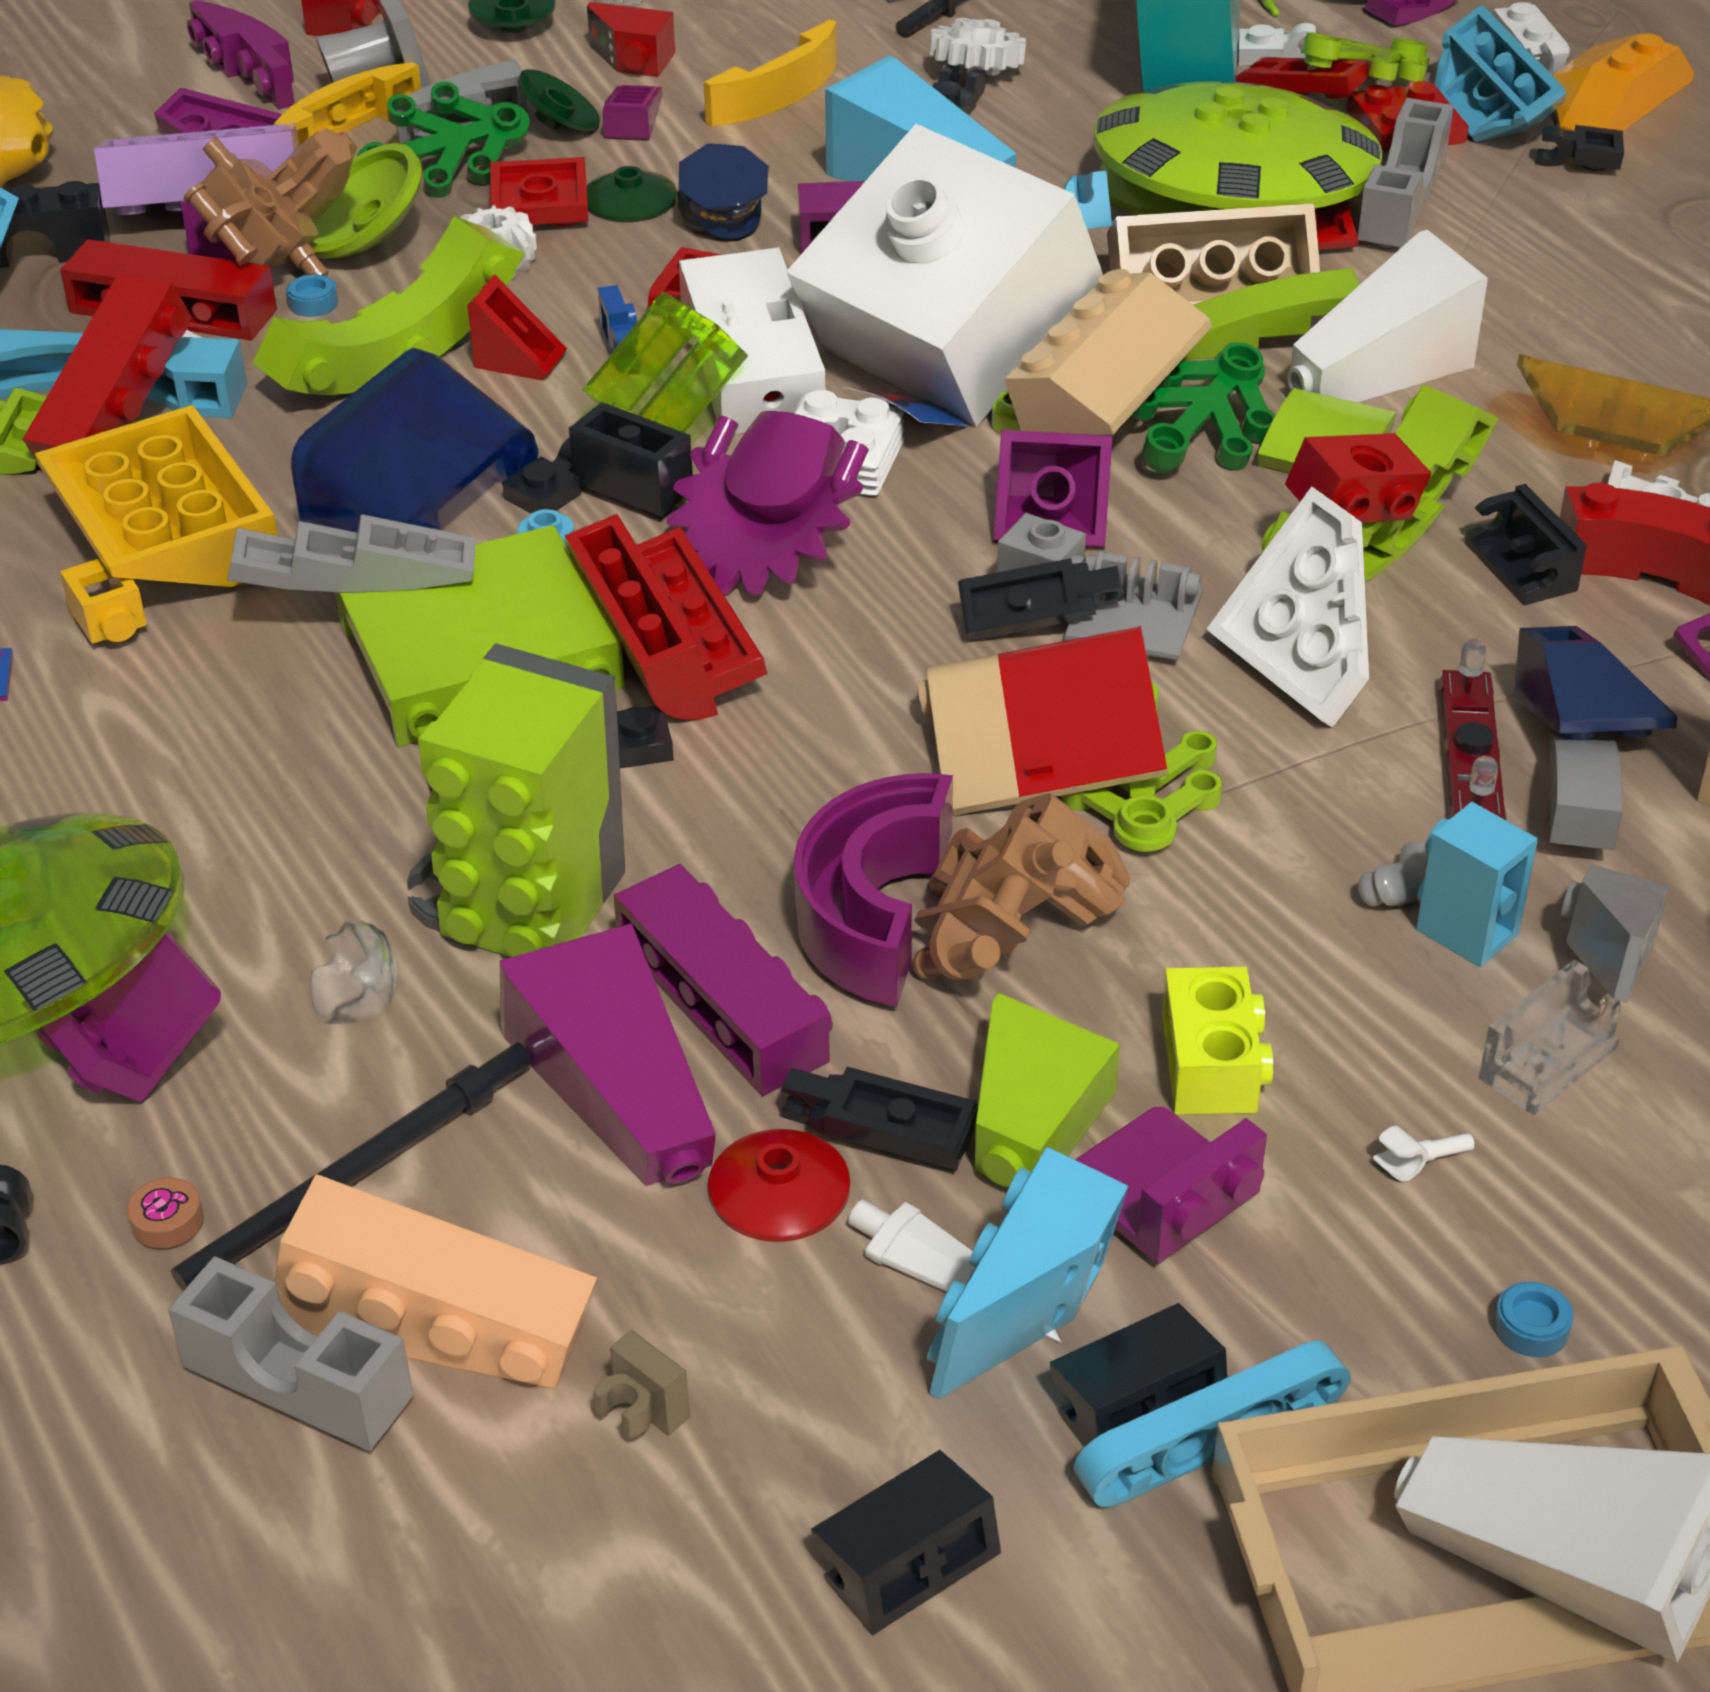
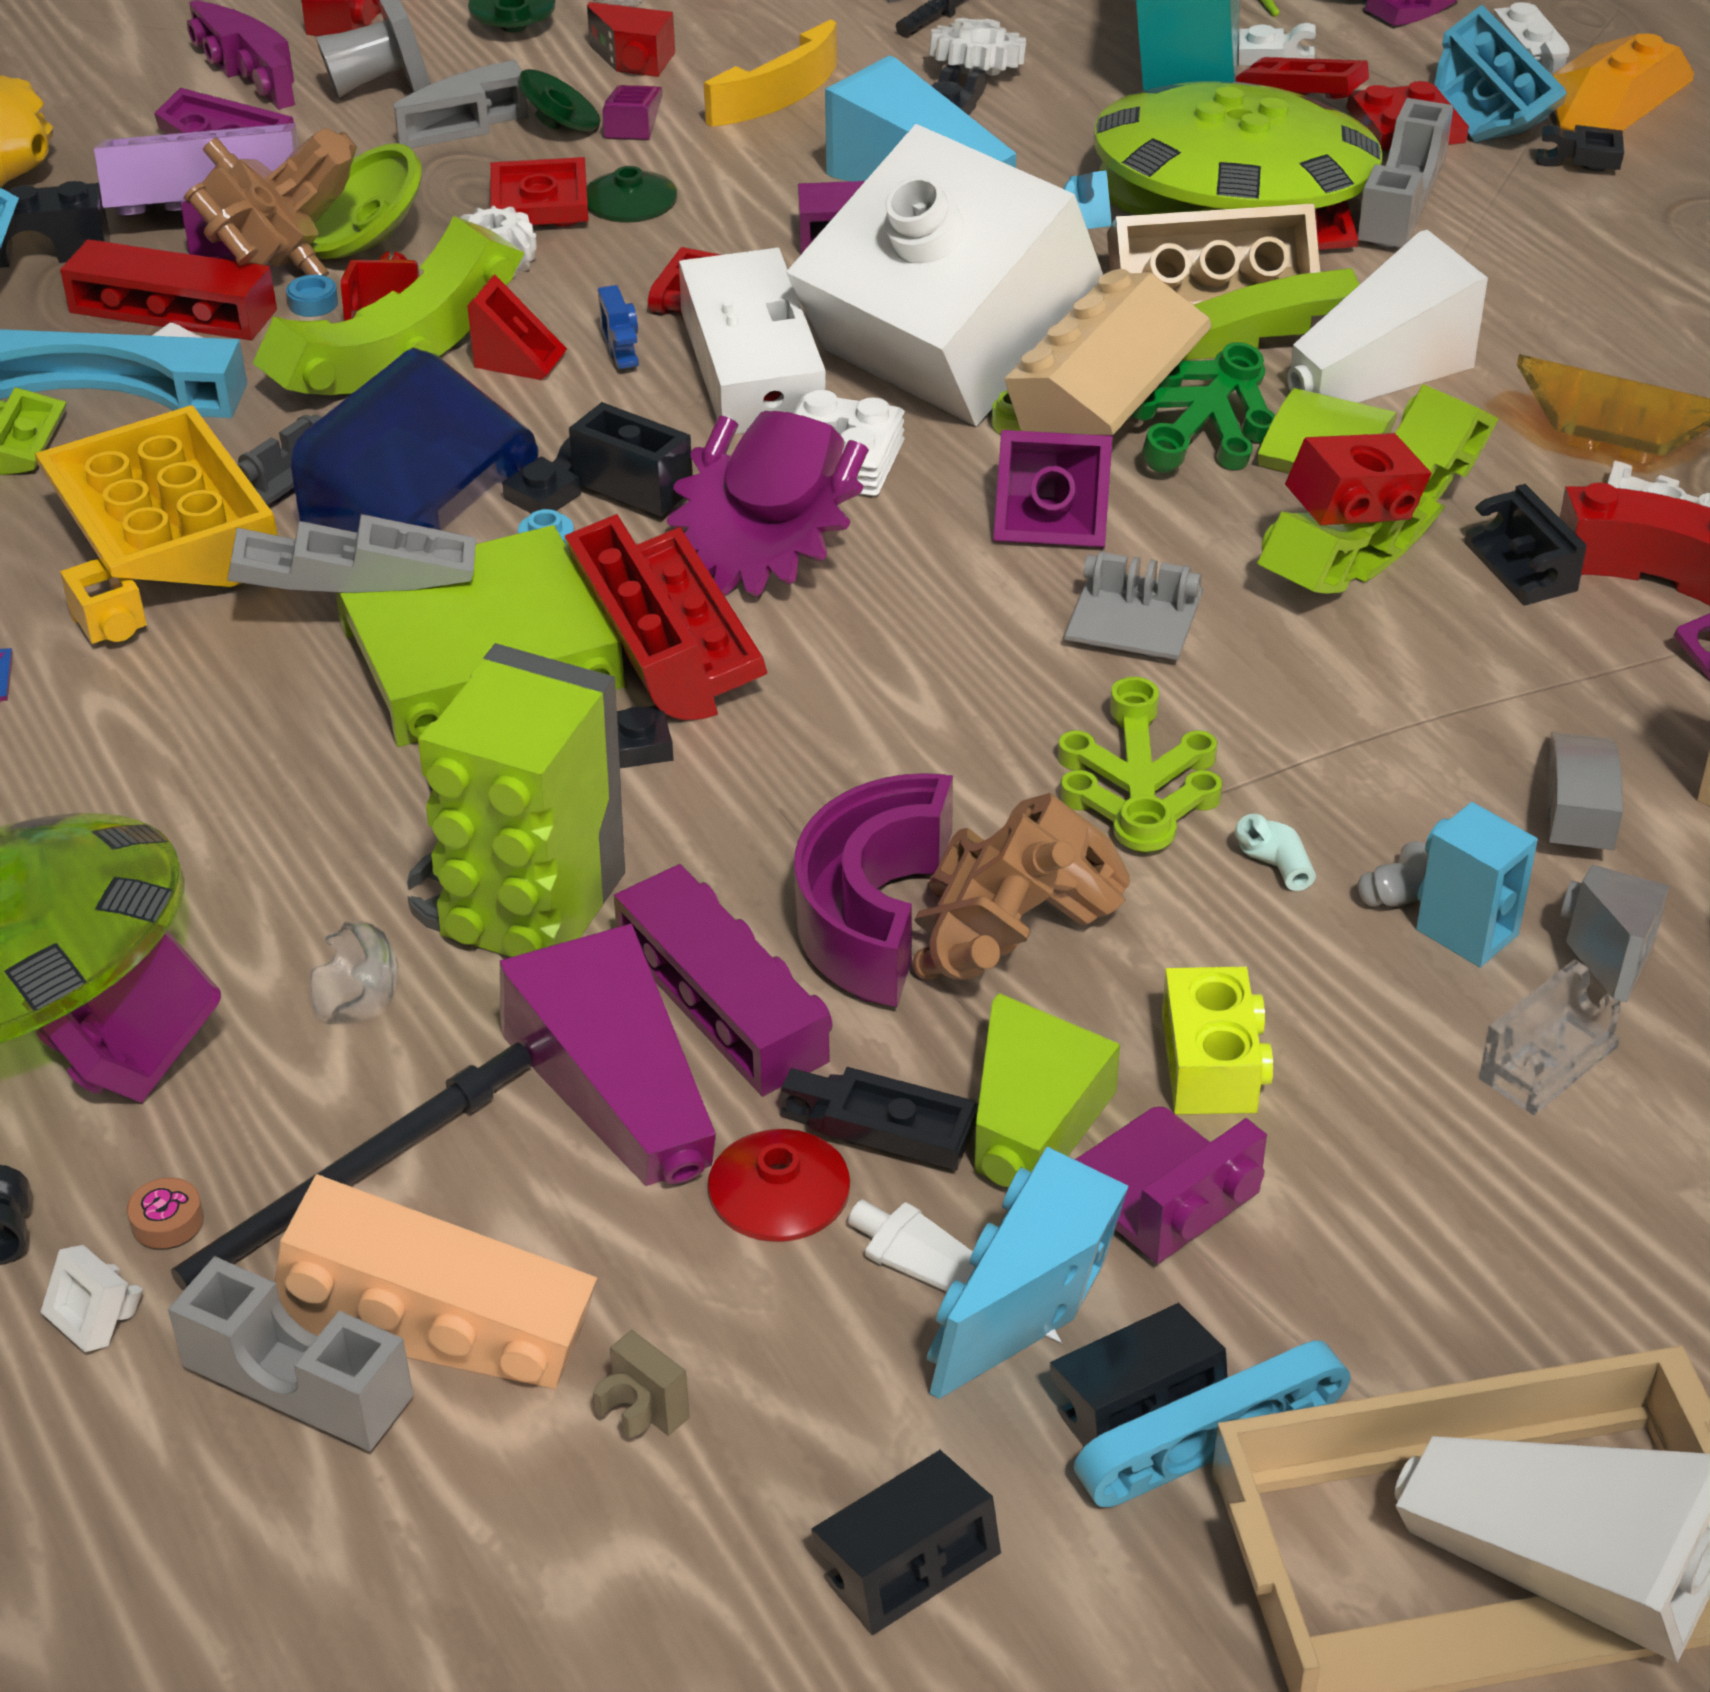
(88, 1298): none -> white tile
(112, 363): red brick -> none
(269, 465): none -> dark grey hinge
(351, 100): yellow slope -> none
(371, 280): none -> red bracket
(500, 124): green plant -> none
(650, 350): clear neon green window -> none
(722, 190): dark blue piece -> none
(919, 408): blue sticker -> none
(1035, 597): black hinge -> none
(1039, 542): light grey brick -> none
(1045, 720): red door -> none
(1277, 846): none -> light aqua arm
(1305, 609): white plate -> none
(1404, 55): lime plant -> none
(1407, 1156): white hand -> none
(1471, 733): dark red piece -> none
(1533, 1319): dark azure tile -> none
(1583, 687): dark blue slope -> none

